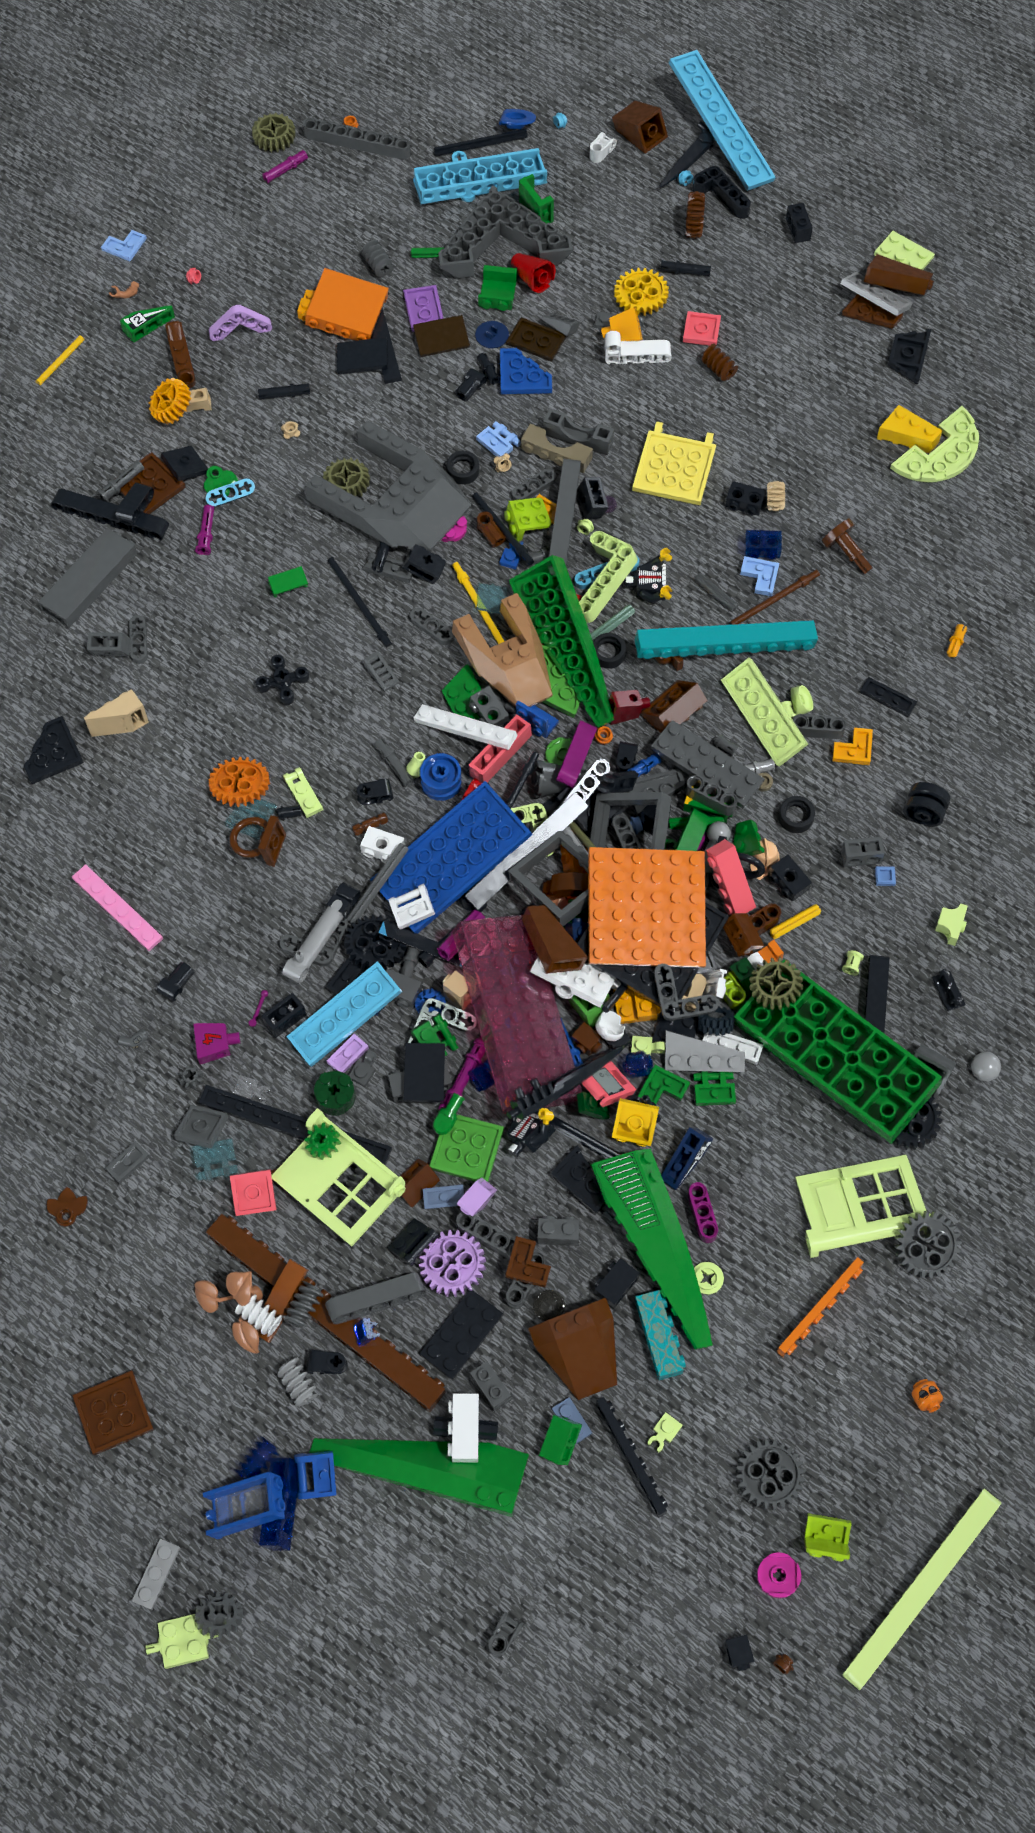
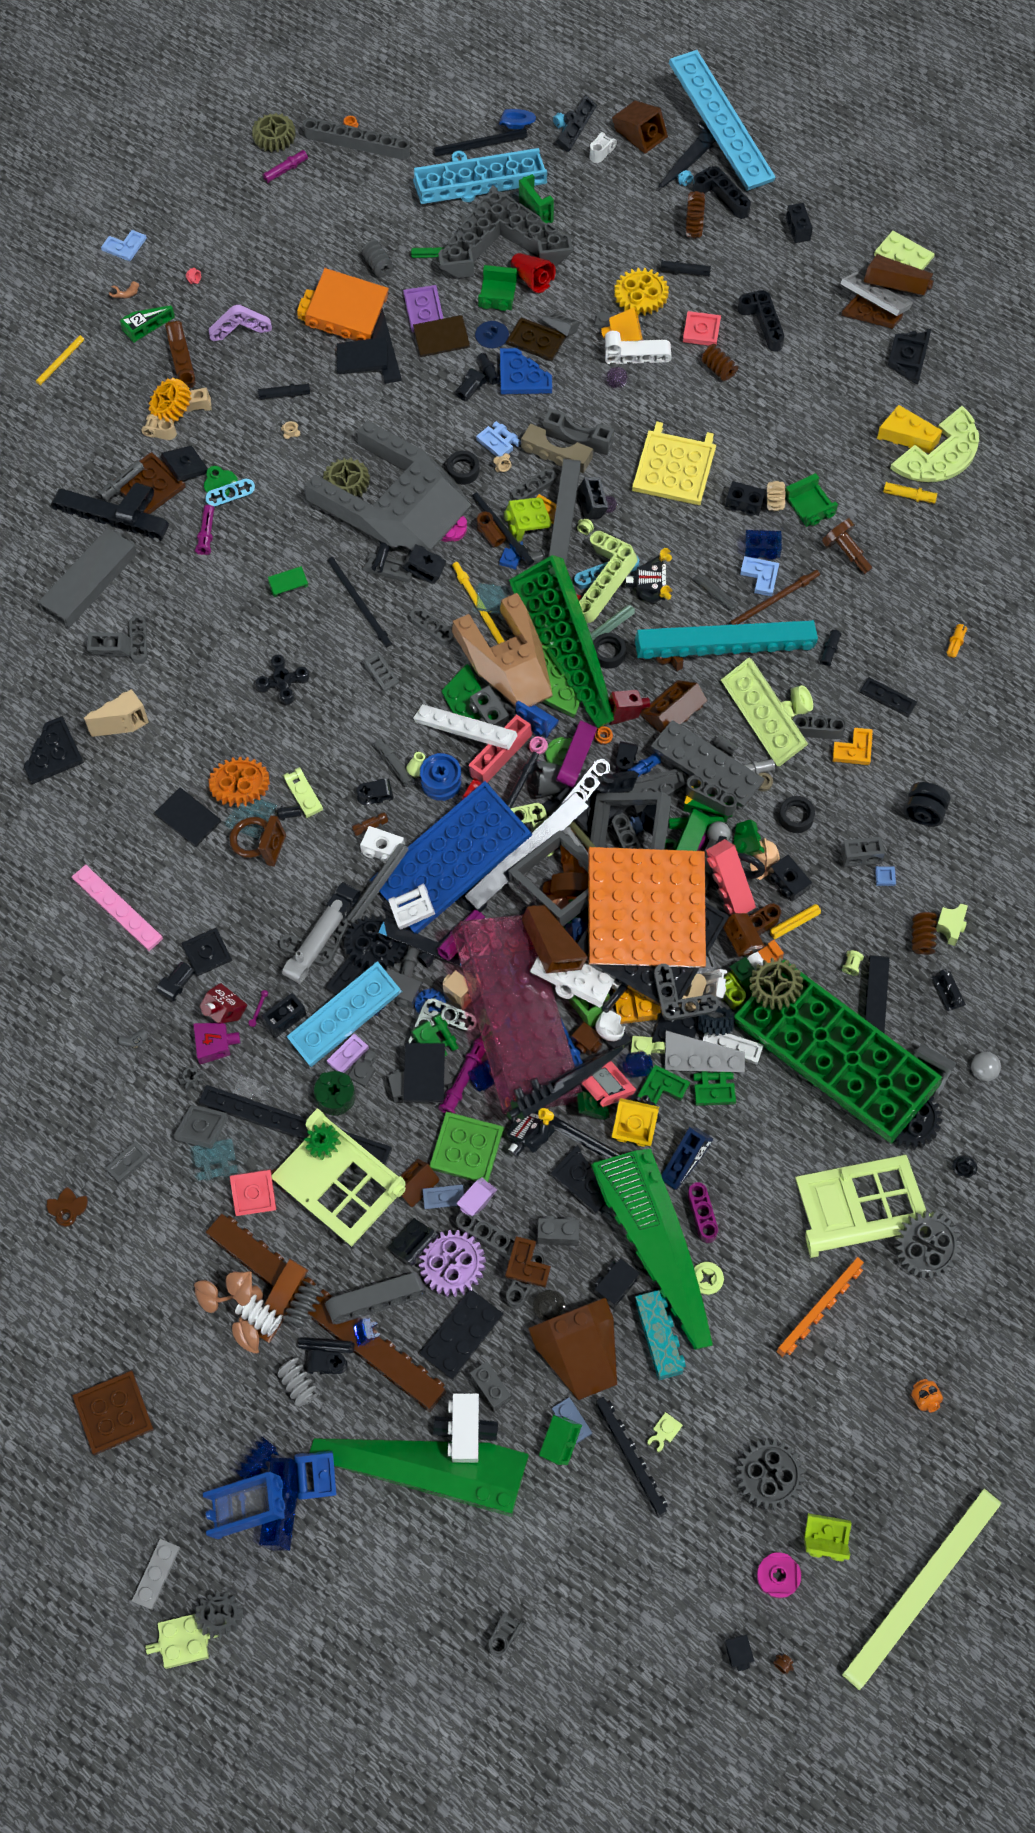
(159, 428): none -> tan piece
(187, 817): none -> black tile
(206, 951): none -> black tile
(222, 1005): none -> dark red torso
(326, 1345): none -> black axle
(447, 1116): green arm -> none
(538, 741): none -> bright pink plate
(575, 123): none -> black hinge
(617, 377): none -> clear purple gear
(762, 305): none -> black beam
(810, 501): none -> green panel
(830, 647): none -> black pin
(912, 493): none -> yellow pin
(923, 933): none -> reddish brown piece
(965, 1166): none -> black plate

